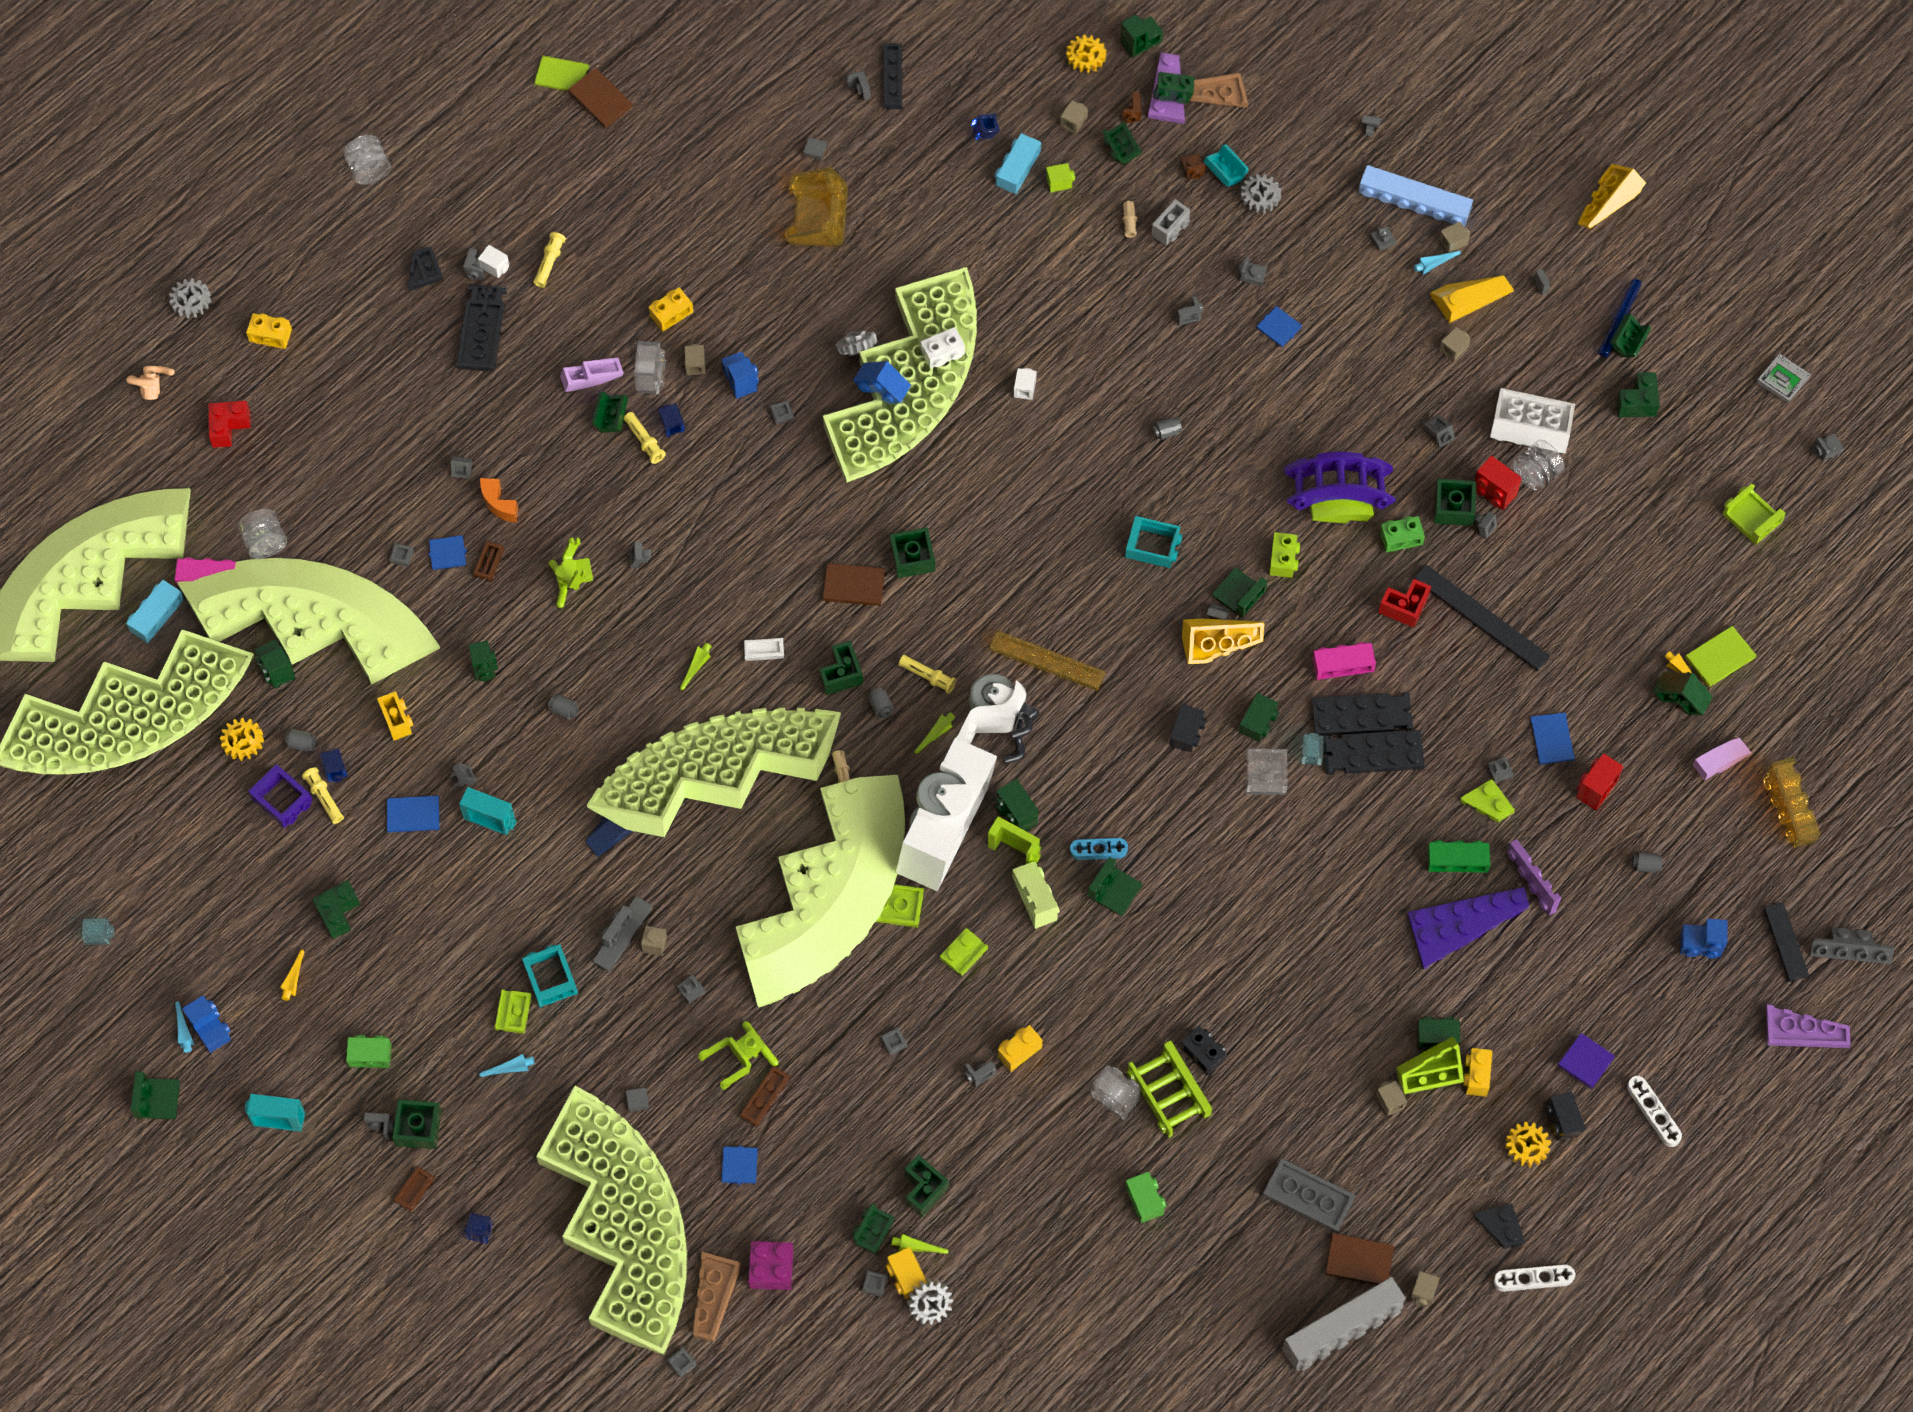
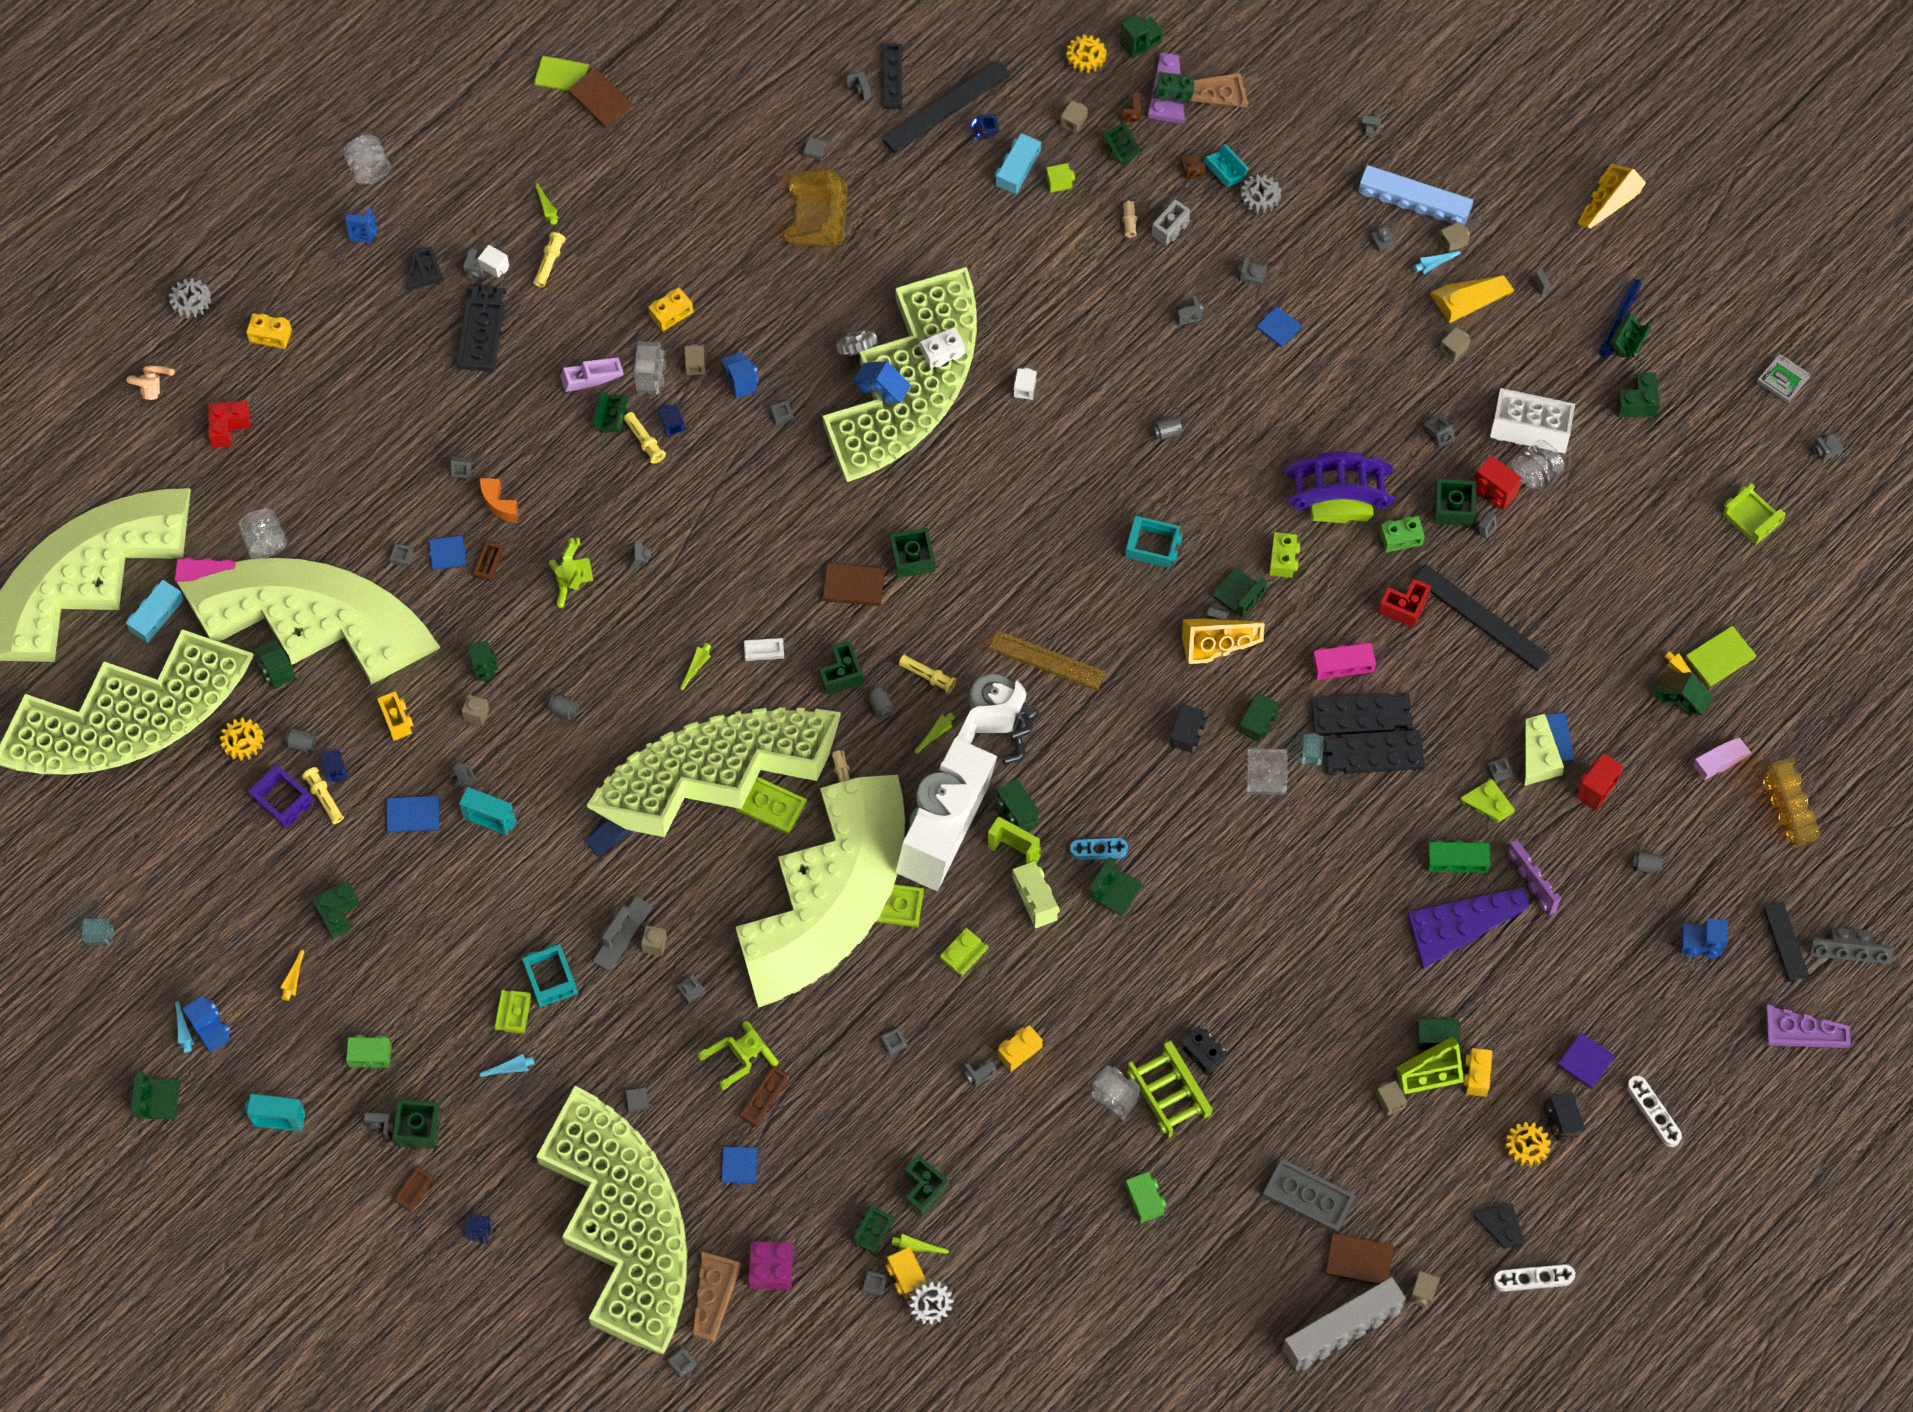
(361, 227): none -> blue bracket
(475, 710): none -> dark tan brick
(548, 208): none -> lime piece
(773, 805): none -> lime tile
(946, 106): none -> black tile
(1541, 752): none -> yellowish green wedge

